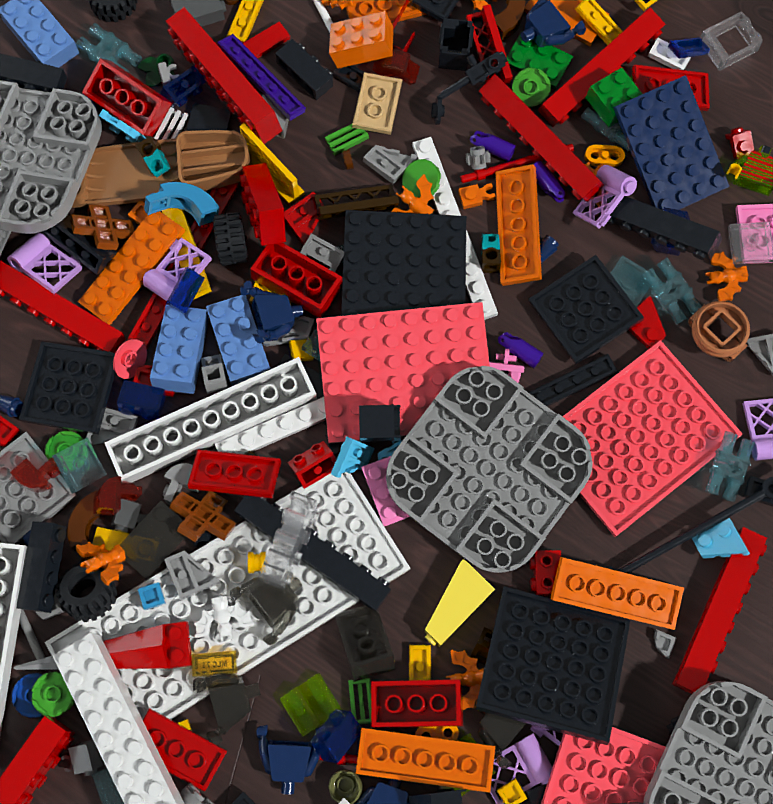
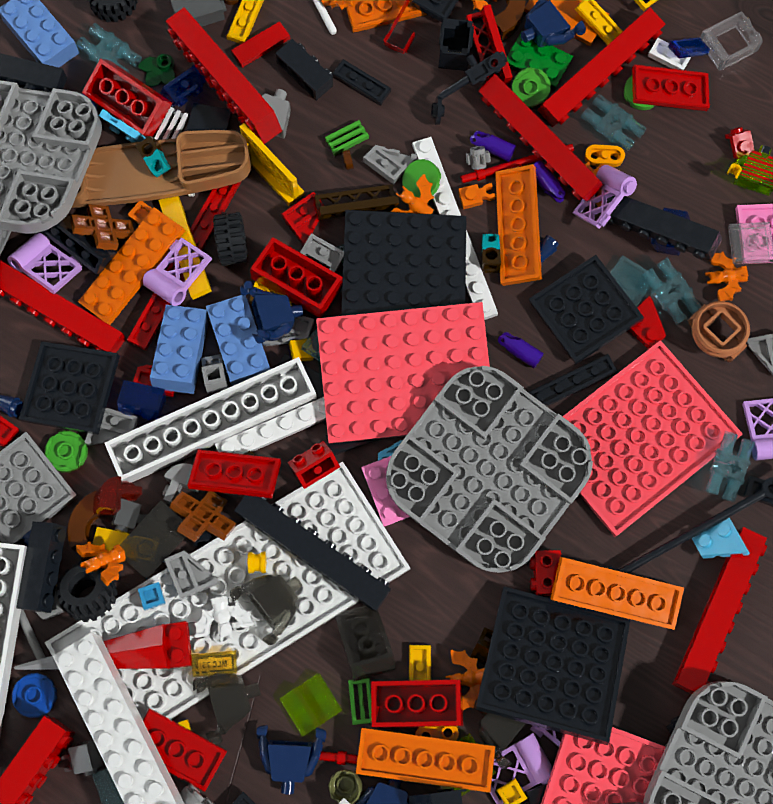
(33, 478): clear red brick -> none
(51, 695): bright green tile -> none
(79, 465): clear light blue tile -> none
(129, 357): coral dish -> none
(165, 74): light grey tile -> none
(184, 197): dark azure arch -> none
(185, 290): clear blue tile -> none
(261, 77): dark purple tile -> none
(263, 204): red brick -> none
(289, 541): clear wedge -> none
(336, 735): clear blue brick -> none
(352, 457): medium azure wing -> none
(361, 39): orange brick -> none
(377, 103): tan tile -> none
(379, 423): black piece -> none
(398, 65): clear red brick -> none
(462, 597): light yellow slope -> none
(514, 371): bright pink hips -> none
(611, 92): green brick -> none
(664, 643): light grey tile -> none
(671, 145): dark blue plate -> none

